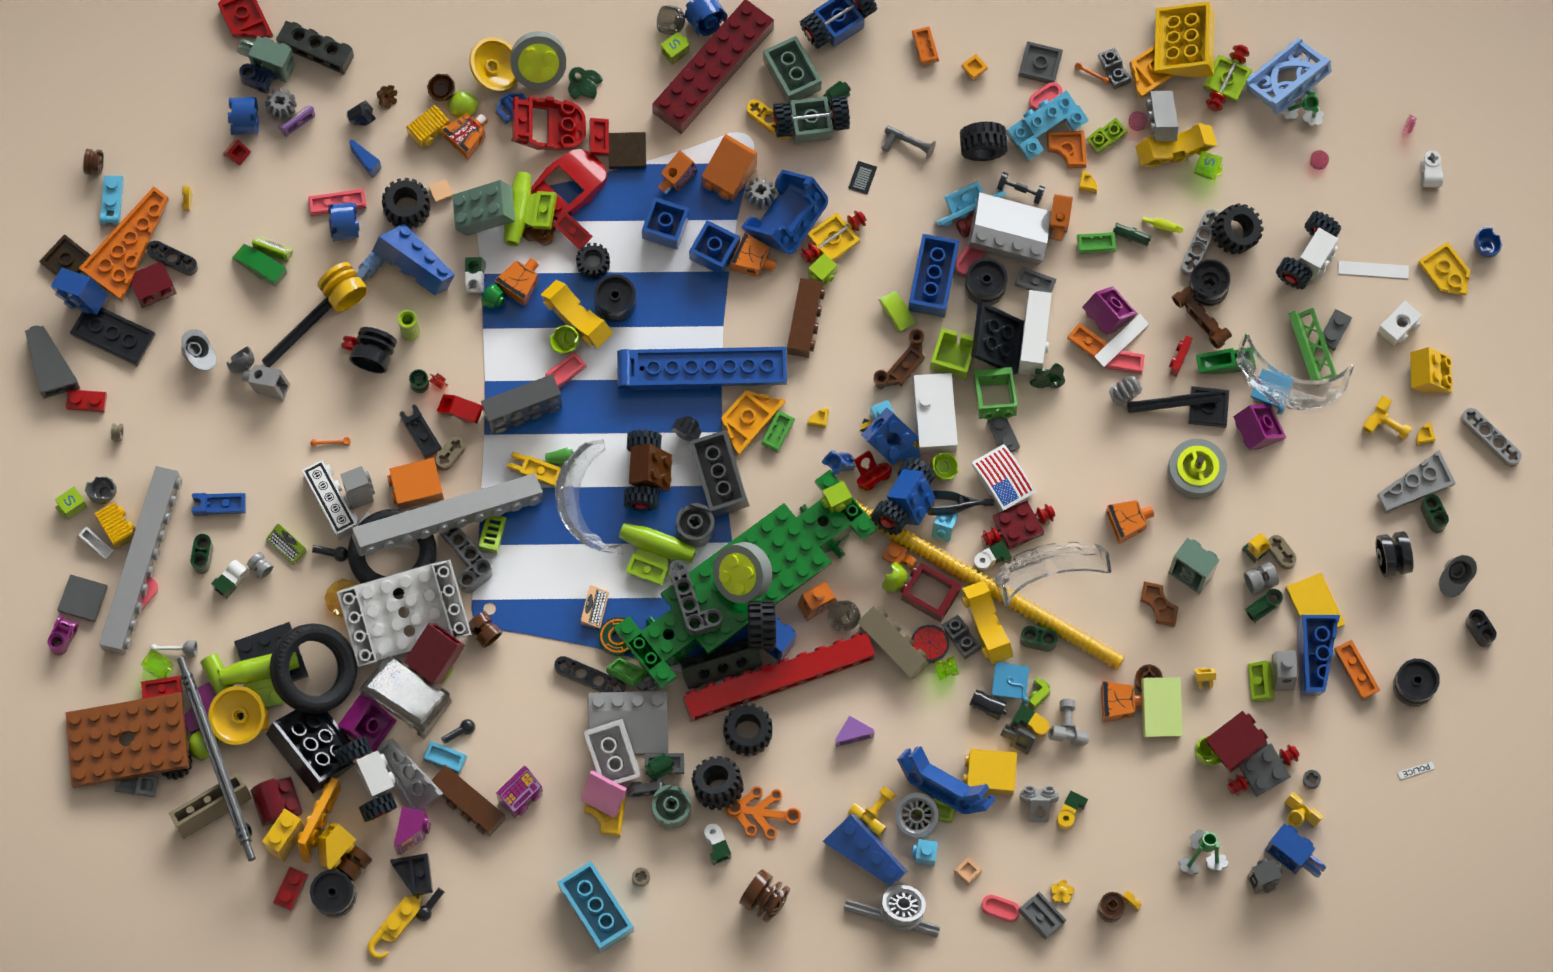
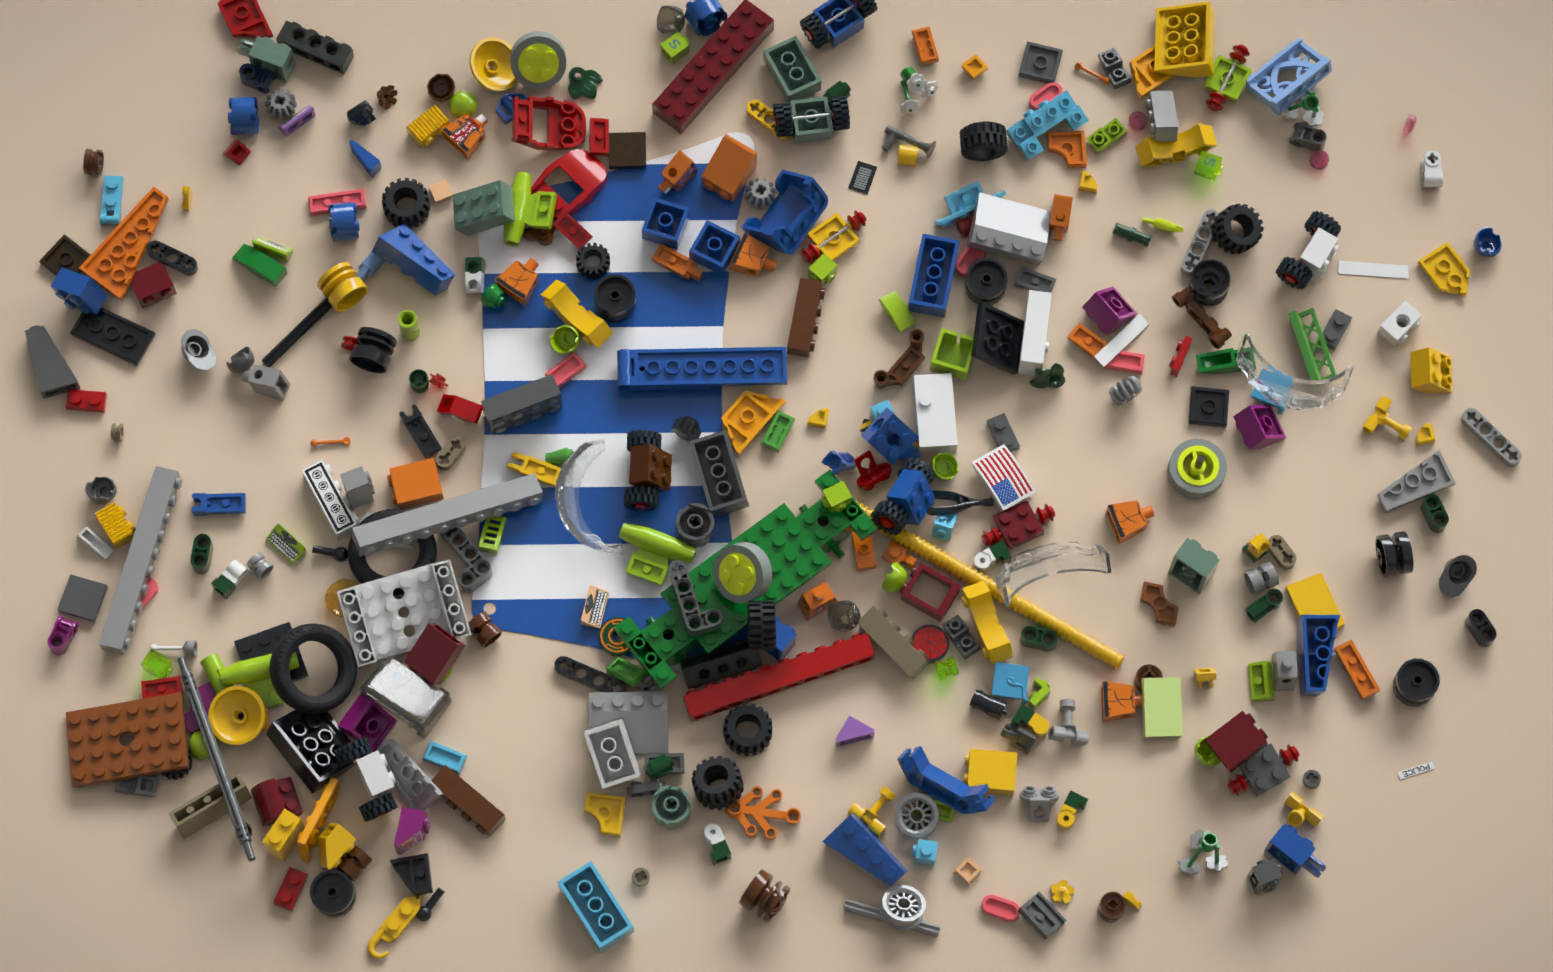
(70, 503): lime brick -> none
(466, 727): black bar -> none
(519, 792): magenta slope -> none
(603, 794): bright pink slope -> none
(676, 263): none -> orange hinge
(864, 552): none -> orange plate
(907, 155): none -> yellow brick
(915, 83): none -> white plant
(995, 377): bright green window -> none
(1022, 188): black wheel -> none
(1096, 243): bright green plate -> none
(1174, 401): black axle -> none
(1306, 137): none -> dark grey piece

